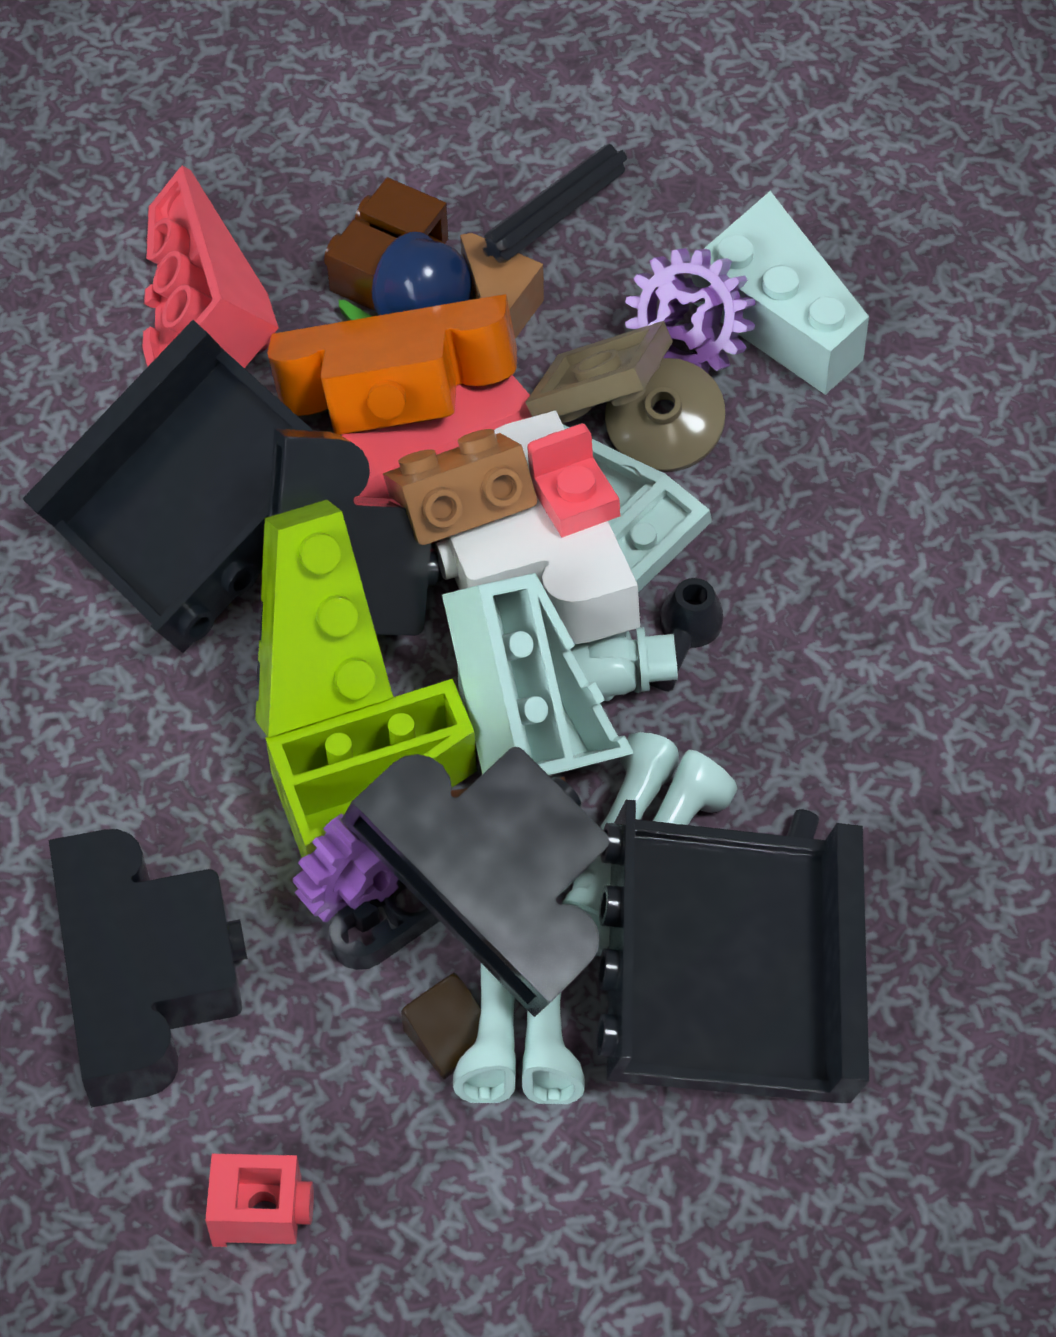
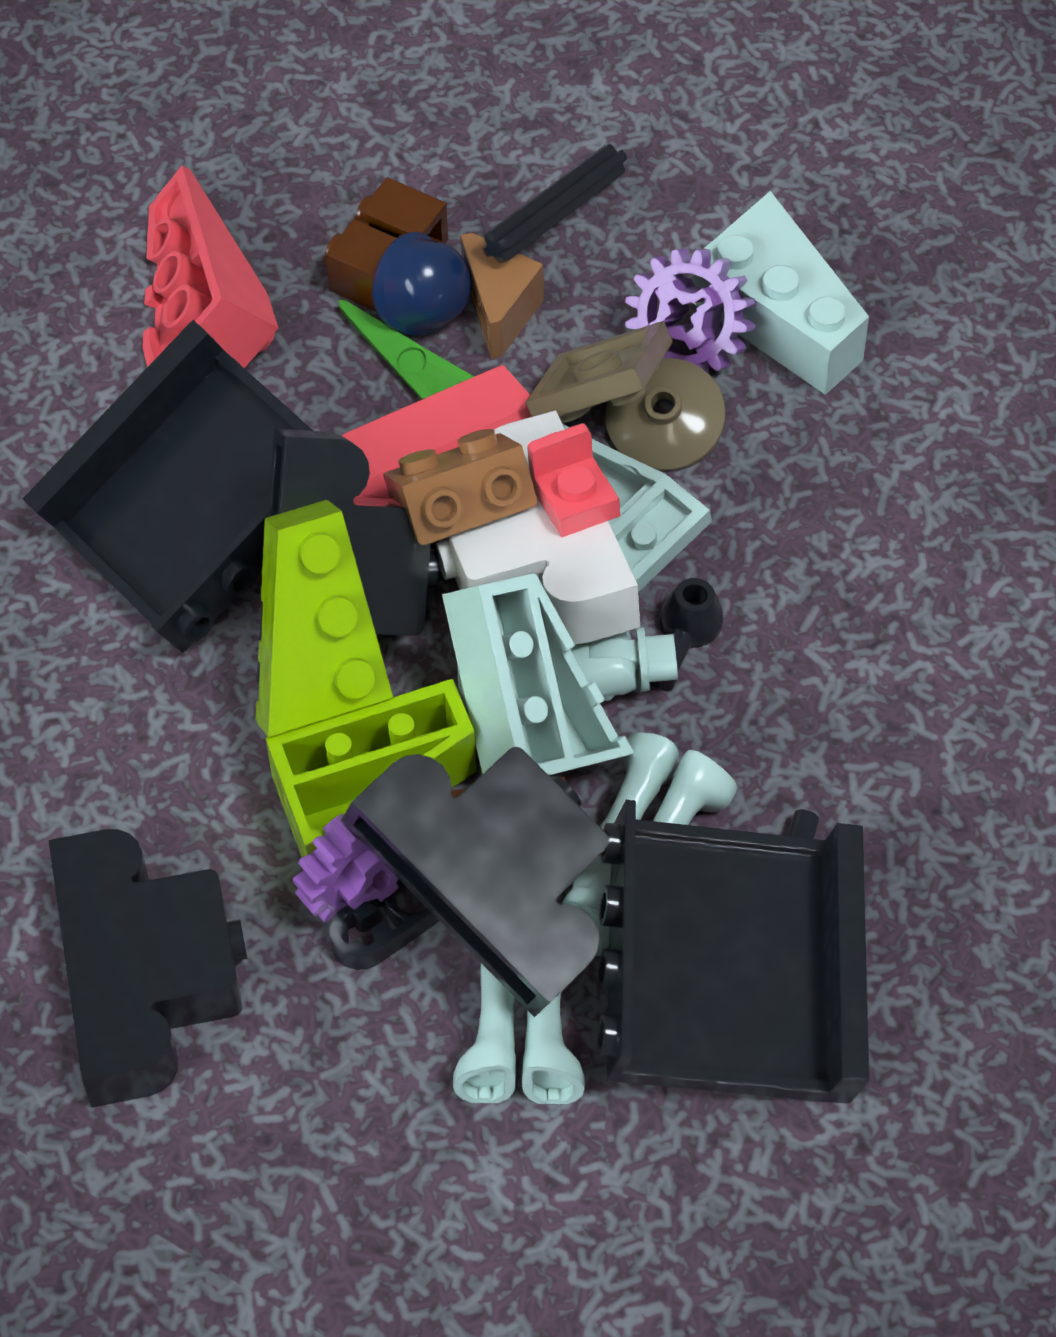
(243, 1181): coral brick -> none
(394, 363): orange brick -> none
(443, 1023): dark brown slope -> none

